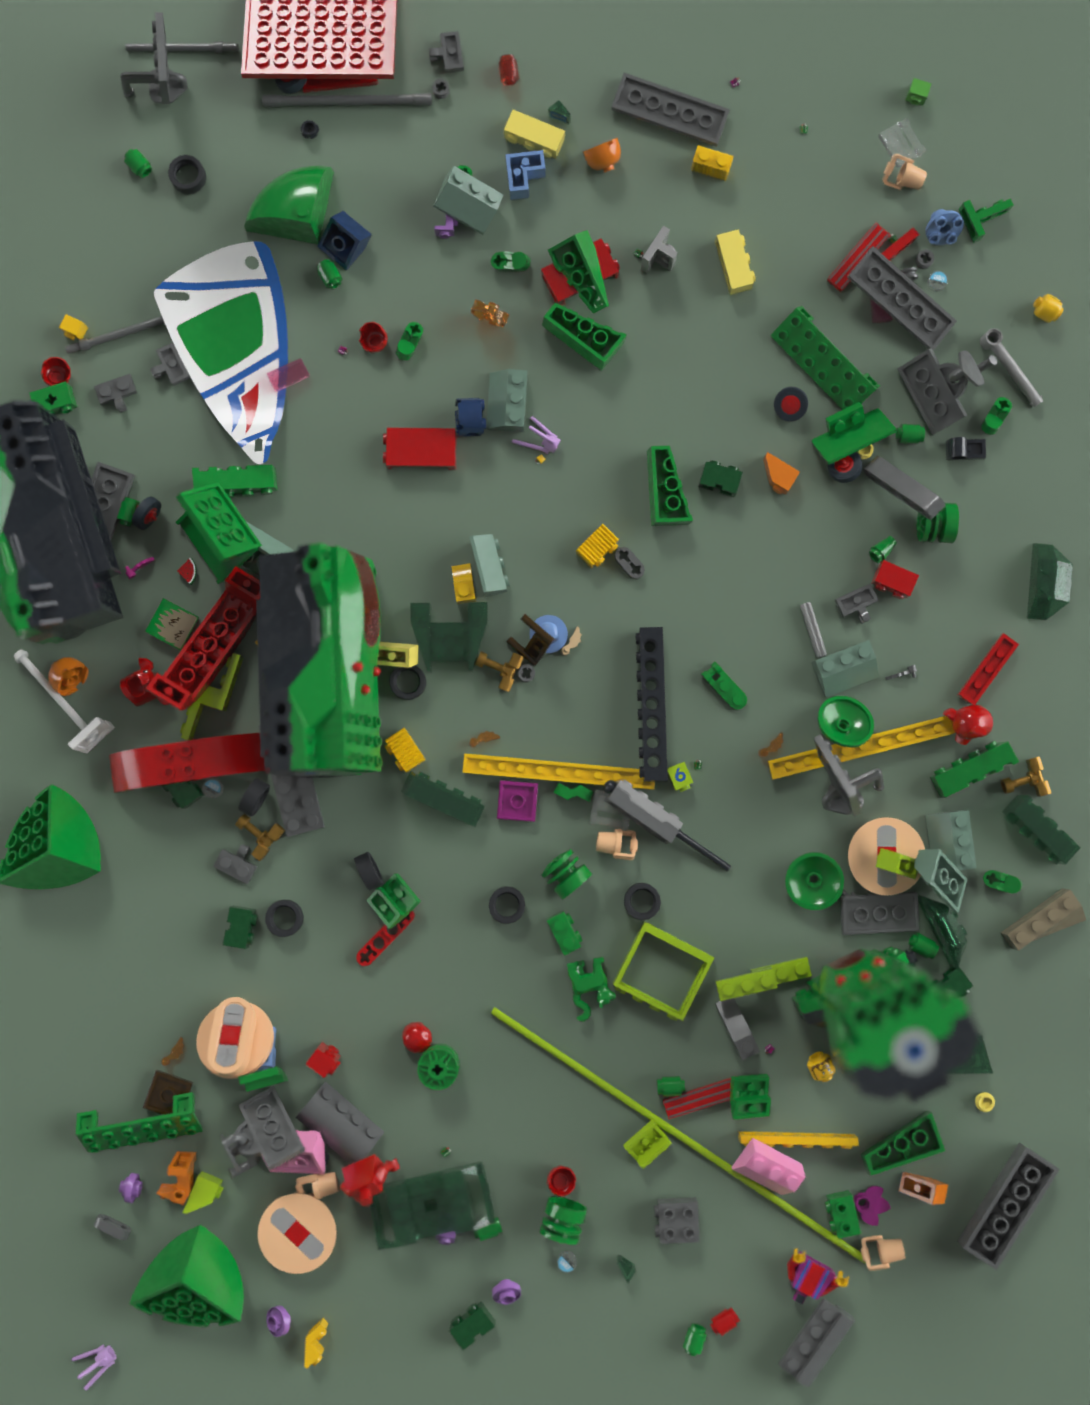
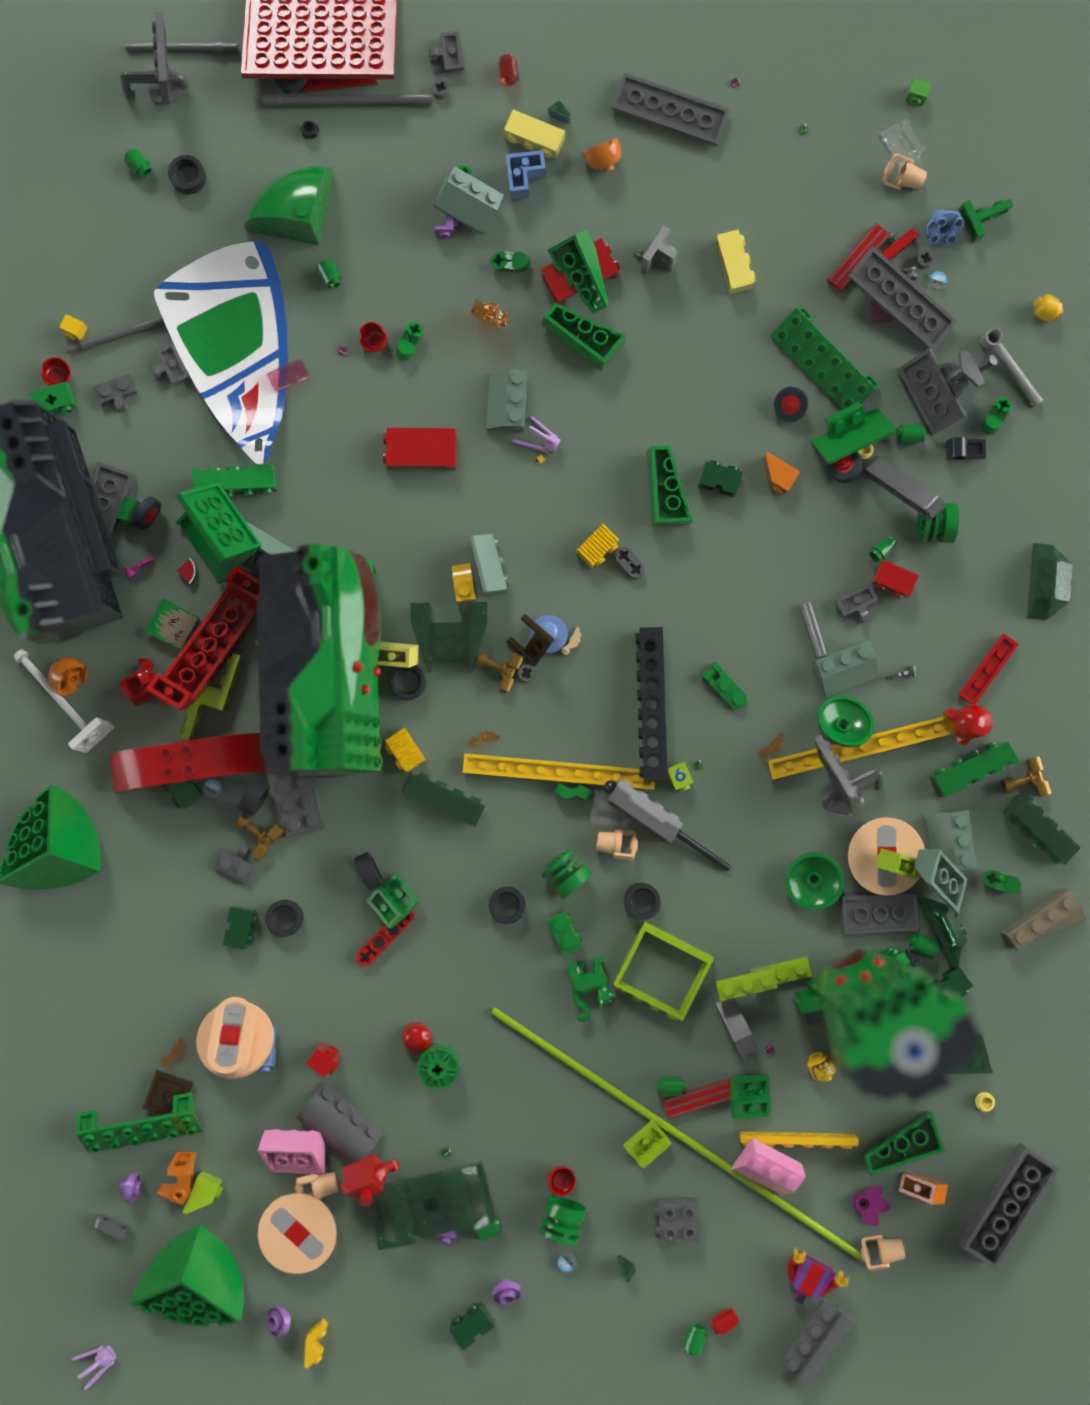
(263, 1078): green slope -> none
(263, 1133): dark grey plate -> none
(344, 239): dark blue slope -> none
(469, 417): dark blue brick -> none
(517, 801): magenta plate -> none
(712, 163): yellow brick -> none
(843, 1214): green brick -> none

